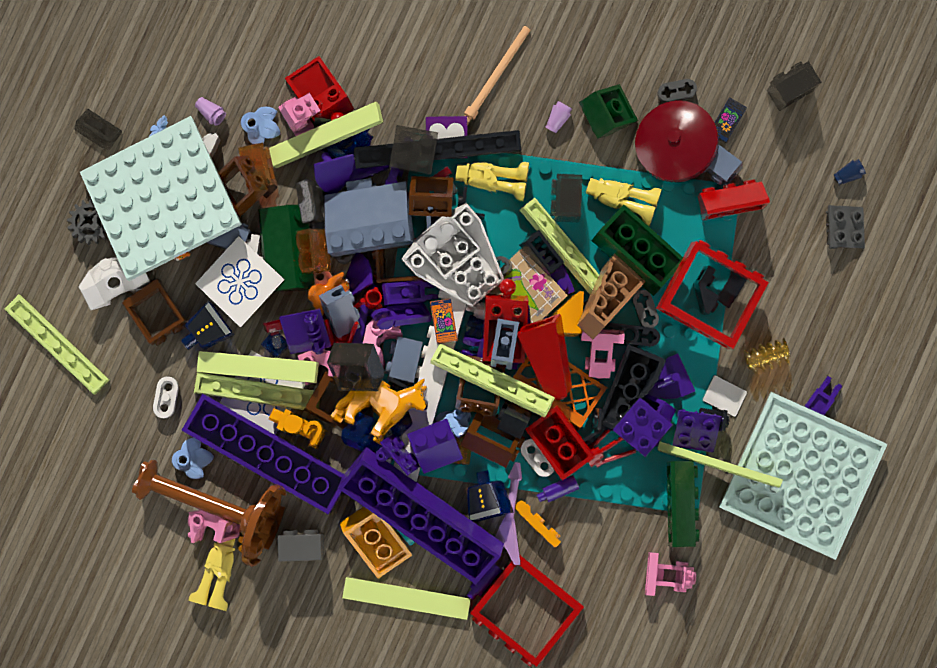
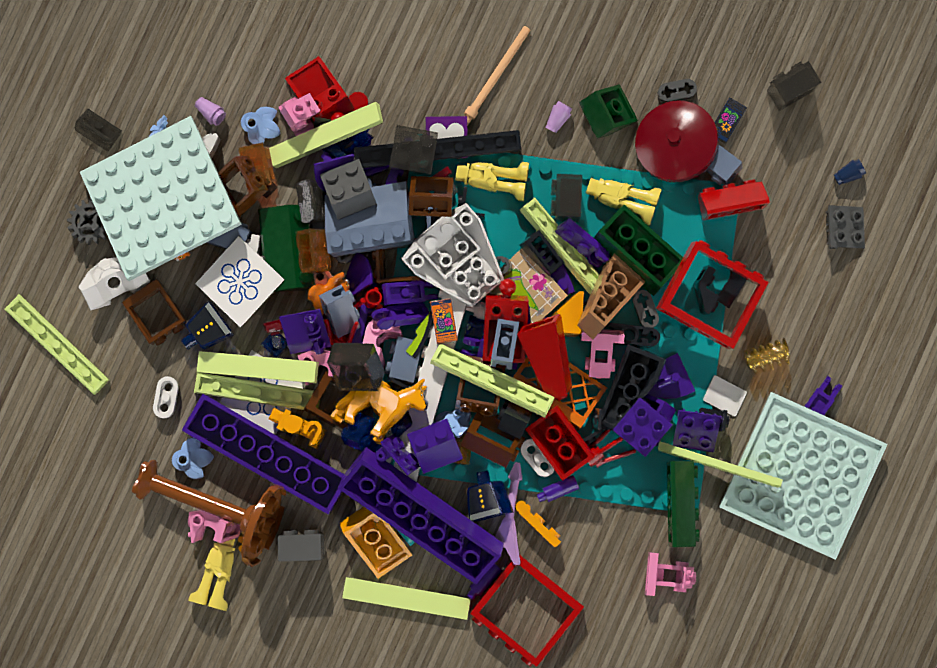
(348, 189): none -> dark grey brick
(358, 100): none -> red piece
(422, 334): none -> sticker
(583, 242): none -> dark purple hinge

